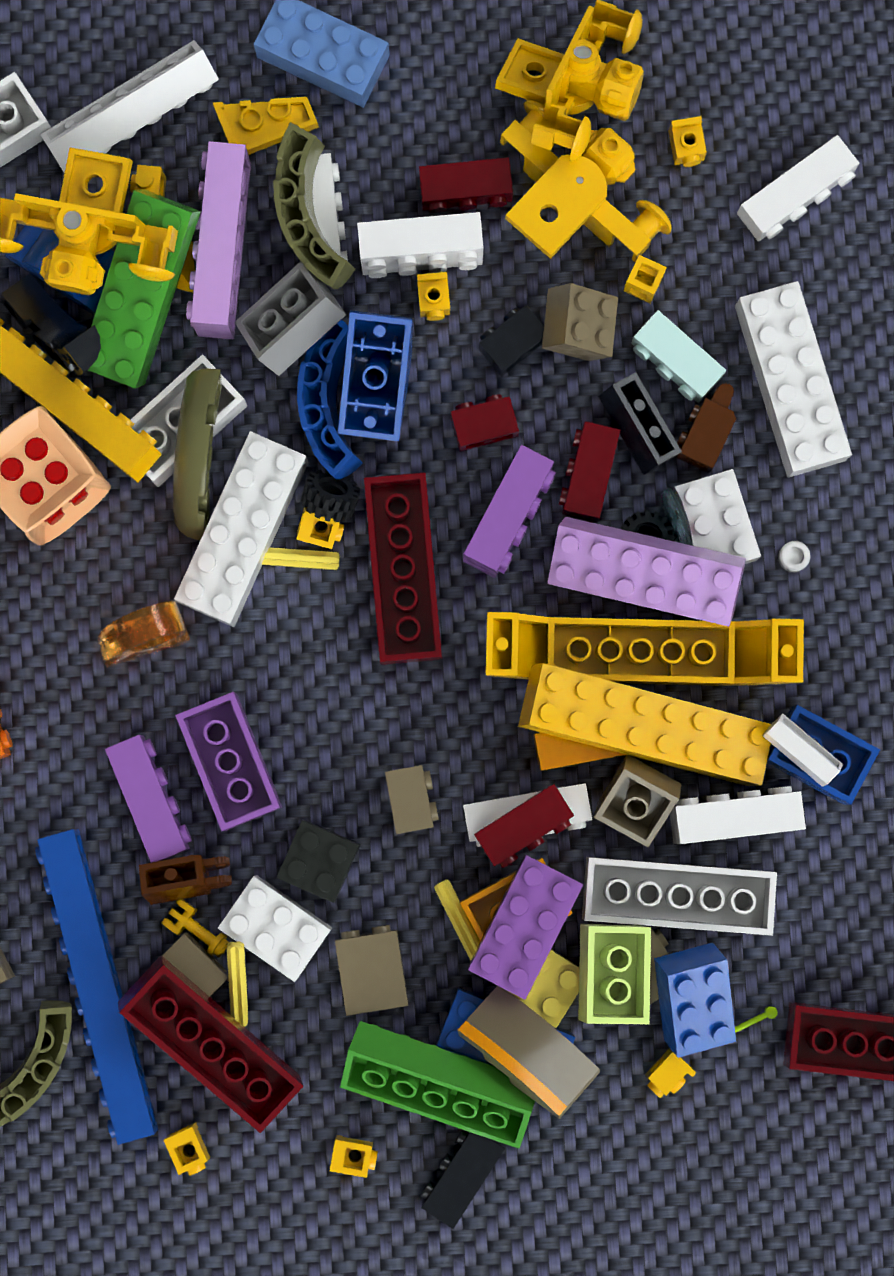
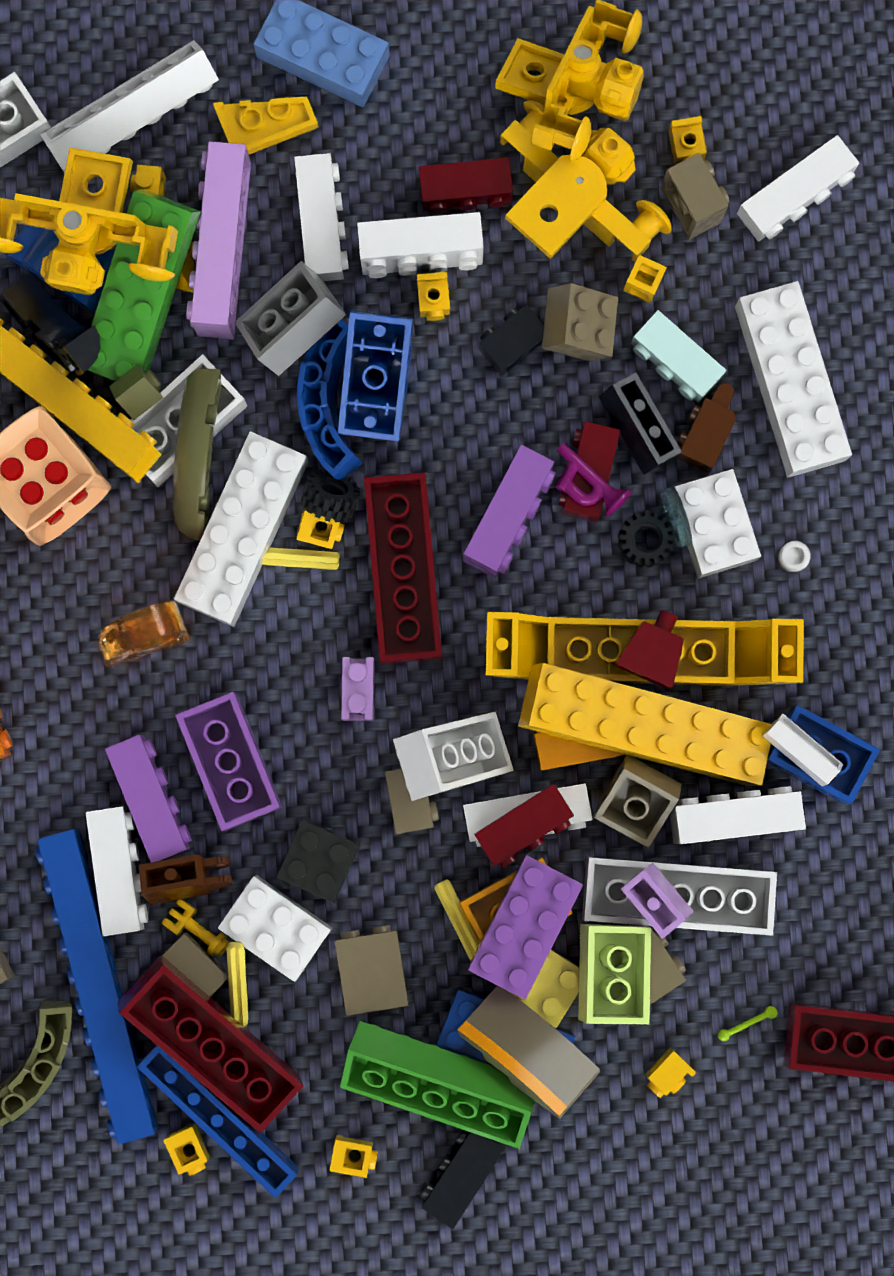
(116, 870): none -> white brick
(137, 391): none -> olive brick
(229, 1130): none -> blue brick
(295, 208): olive brick -> none
(358, 689): none -> lavender brick
(452, 755): none -> white brick
(484, 422): dark red brick -> none
(612, 497): none -> magenta piece
(646, 571): lavender brick -> none
(653, 651): none -> dark red torso
(657, 900): none -> lavender brick
(695, 195): none -> dark tan brick
(695, 999): brick -> none

